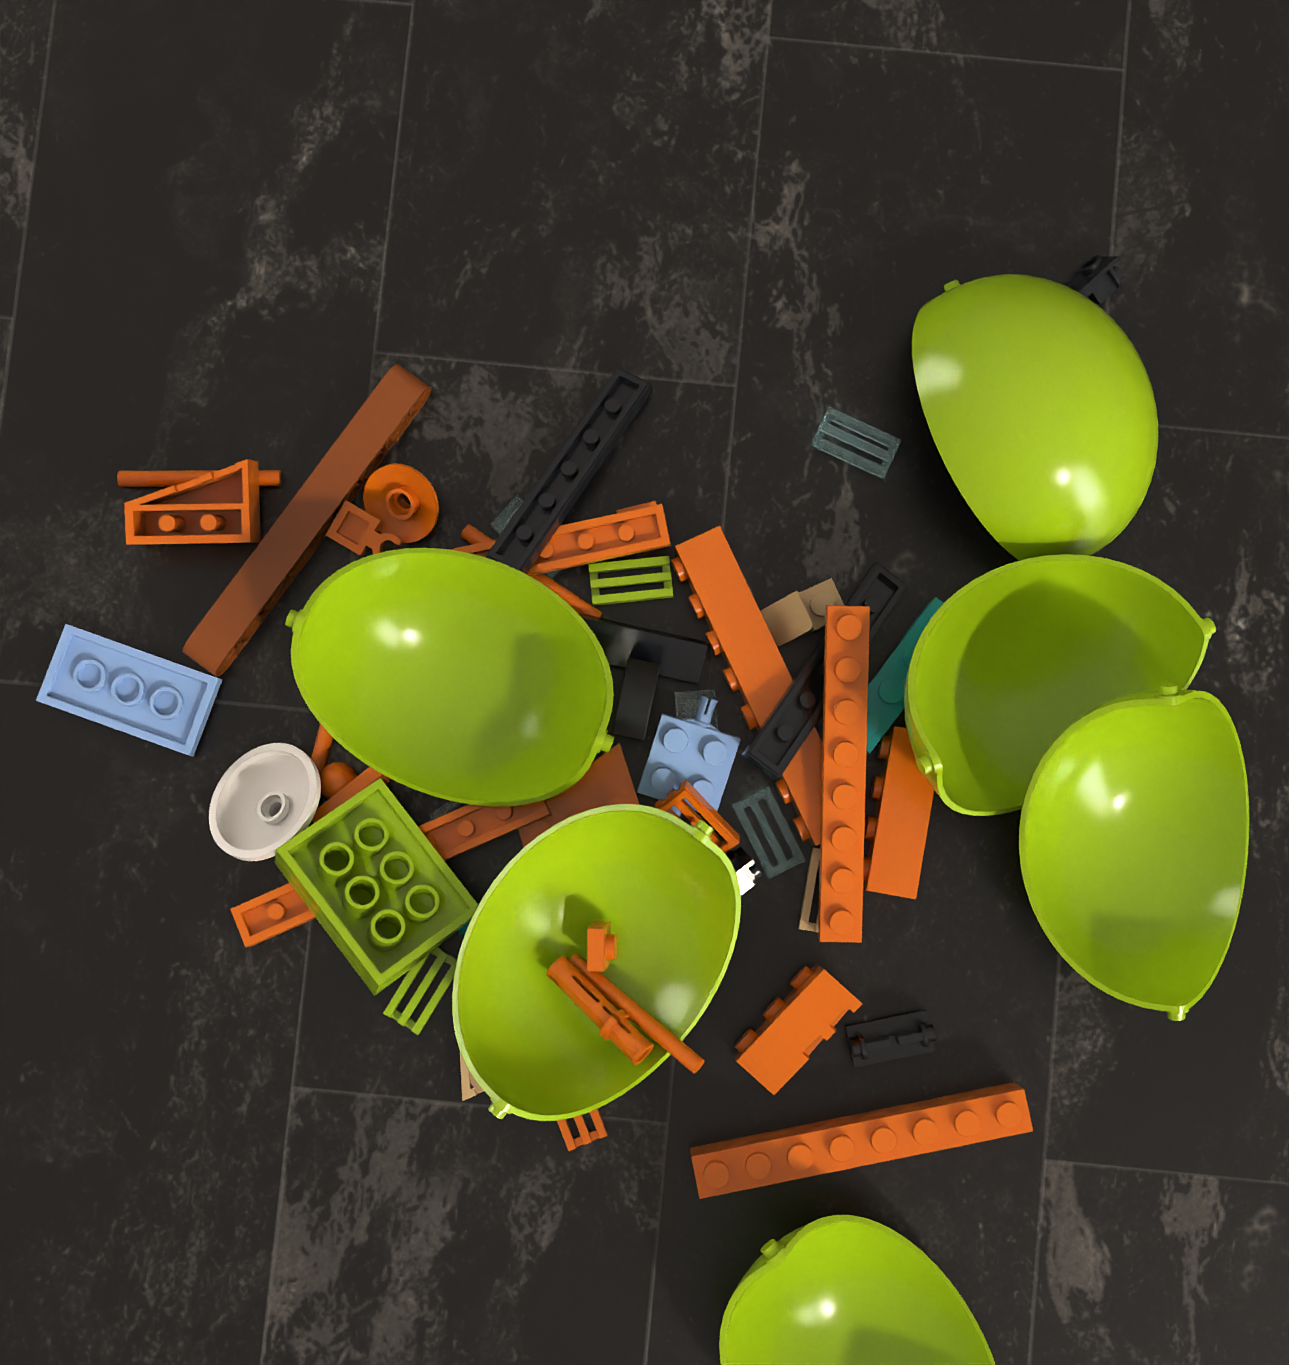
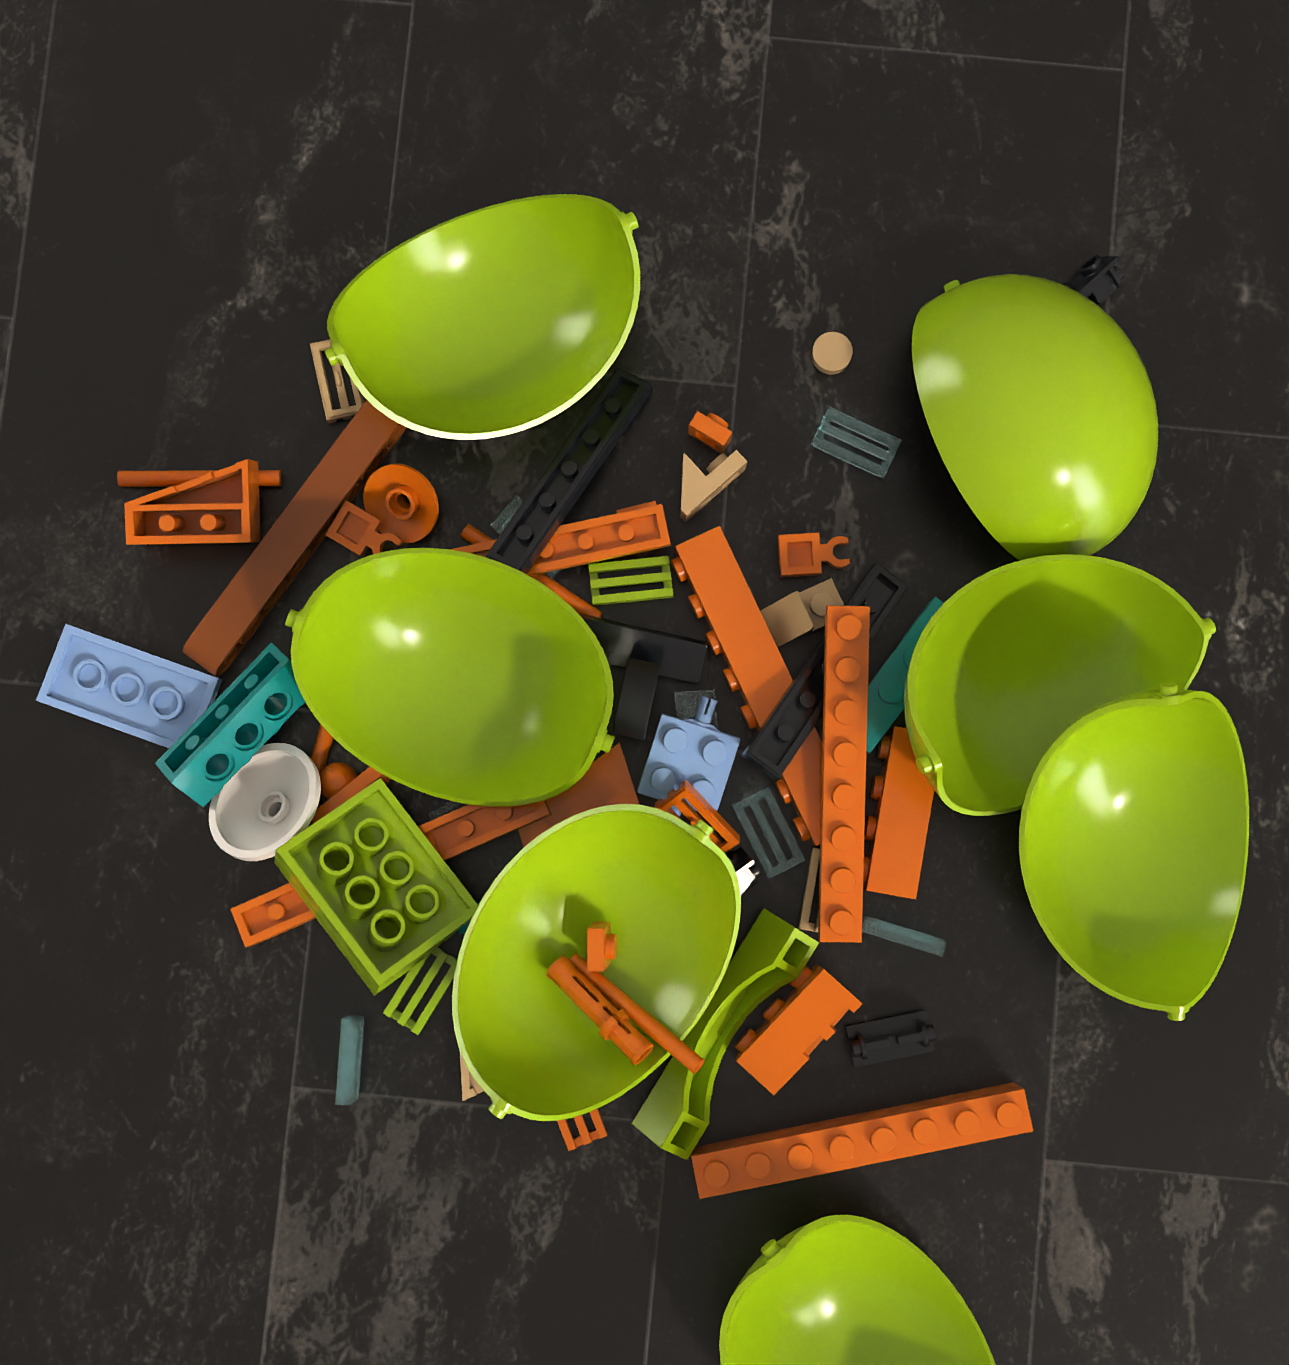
(233, 727): none -> teal brick
(346, 411): none -> tan tile
(349, 1060): none -> clear light blue tile
(491, 316): none -> lime windscreen
(680, 1101): none -> lime arch
(701, 489): none -> tan slope
(710, 431): none -> orange plate
(804, 554): none -> orange plate
(832, 353): none -> tan tile
(903, 935): none -> clear light blue tile

